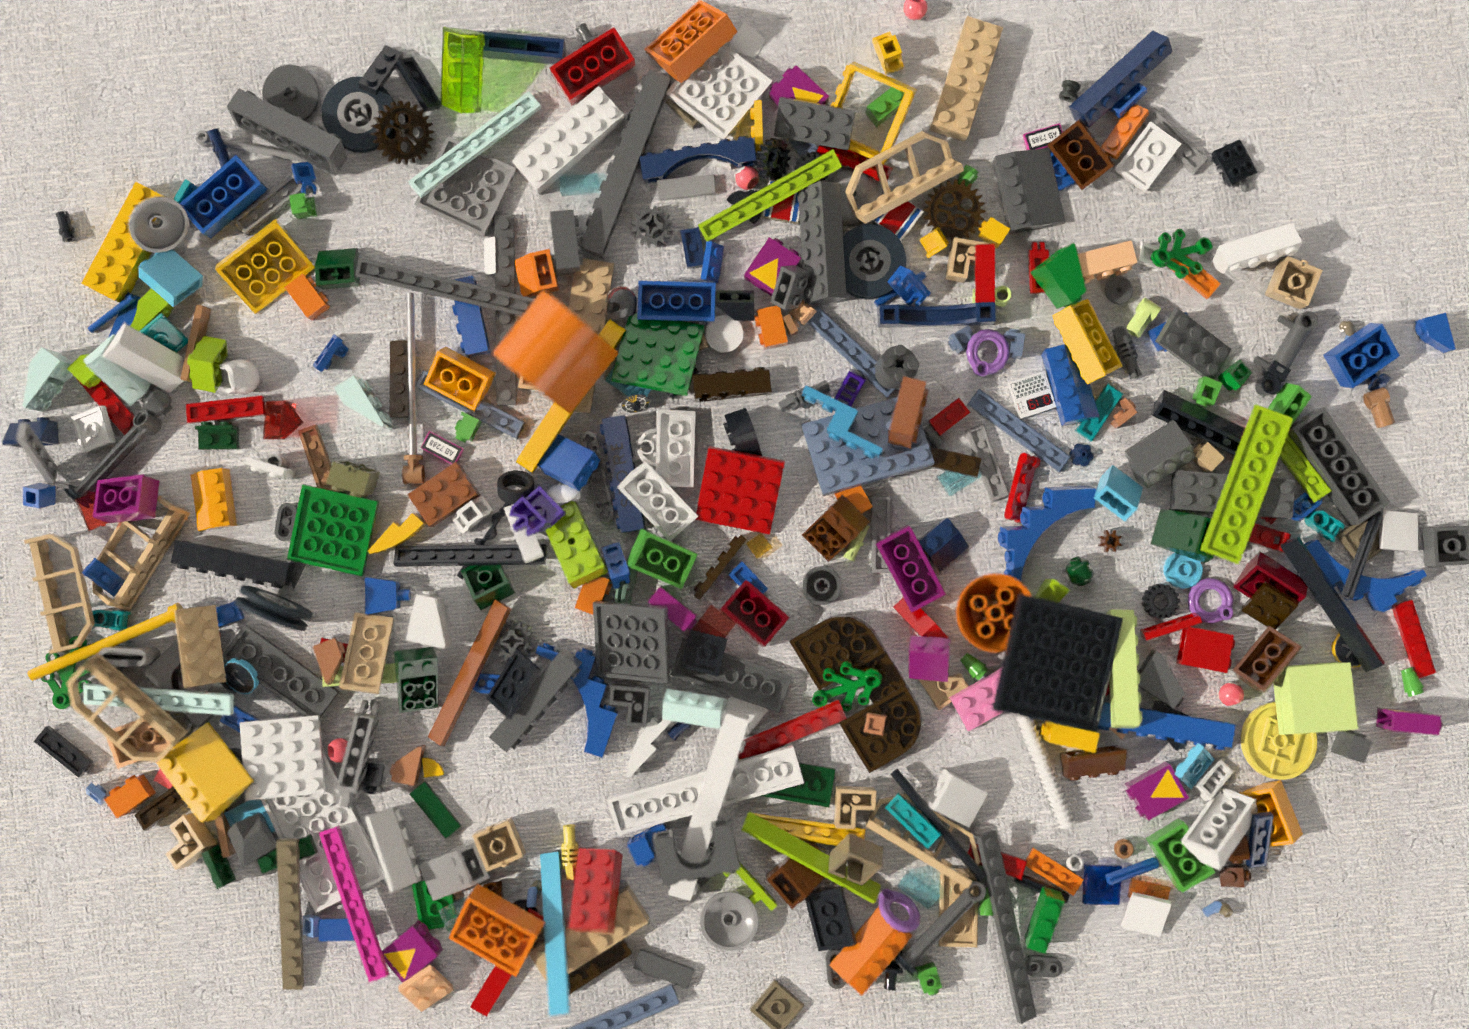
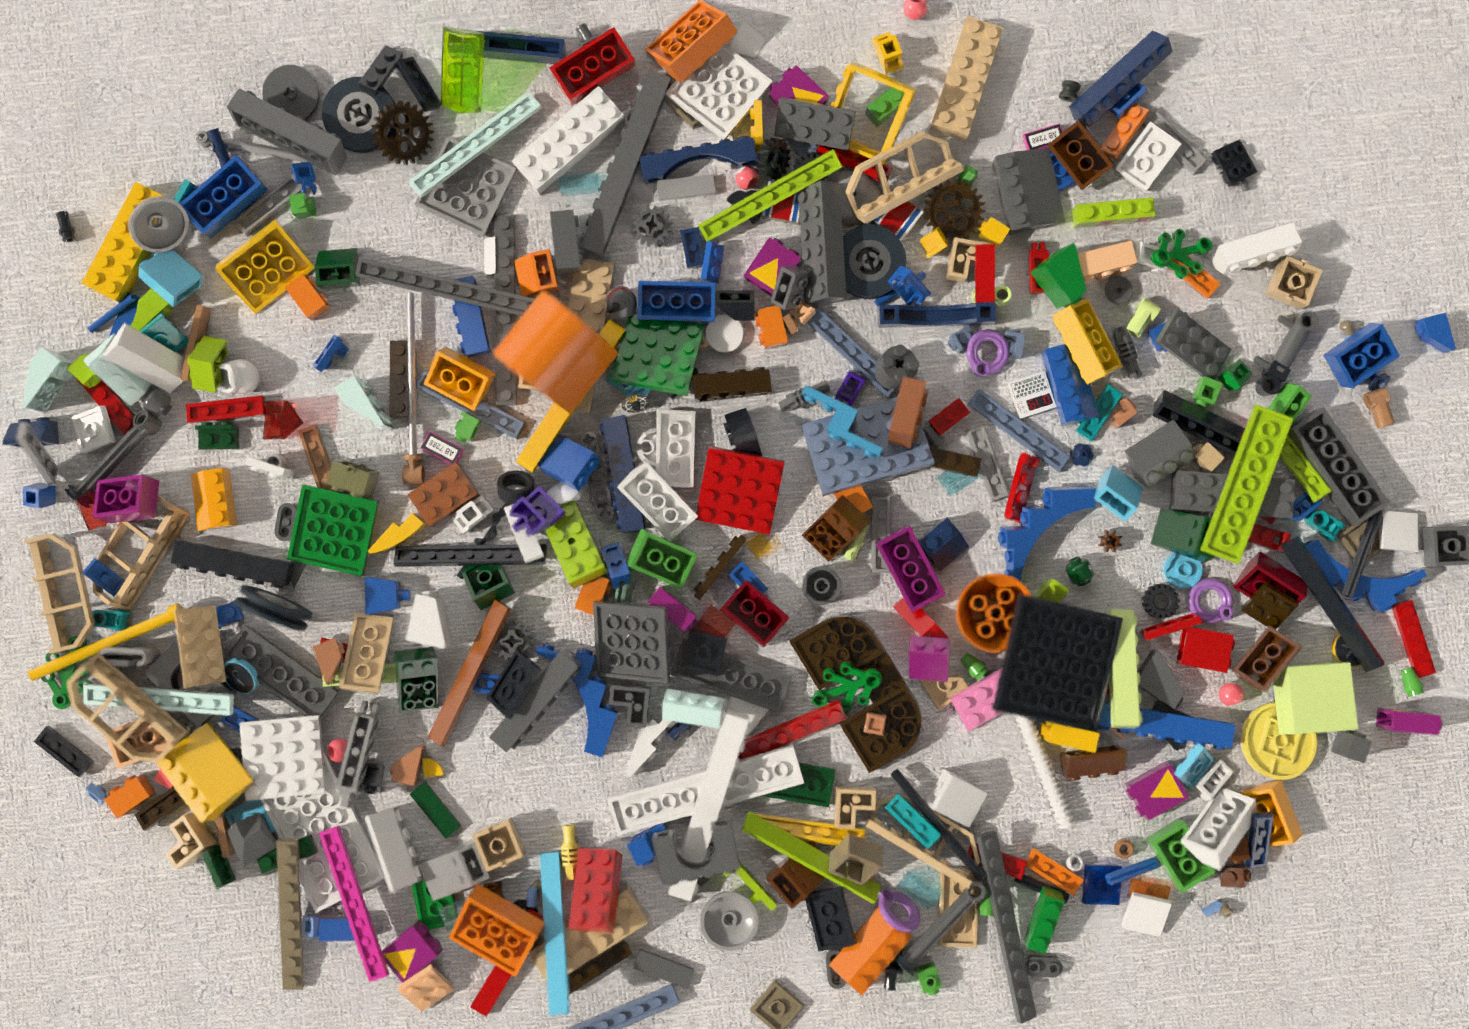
(1113, 212): none -> lime brick

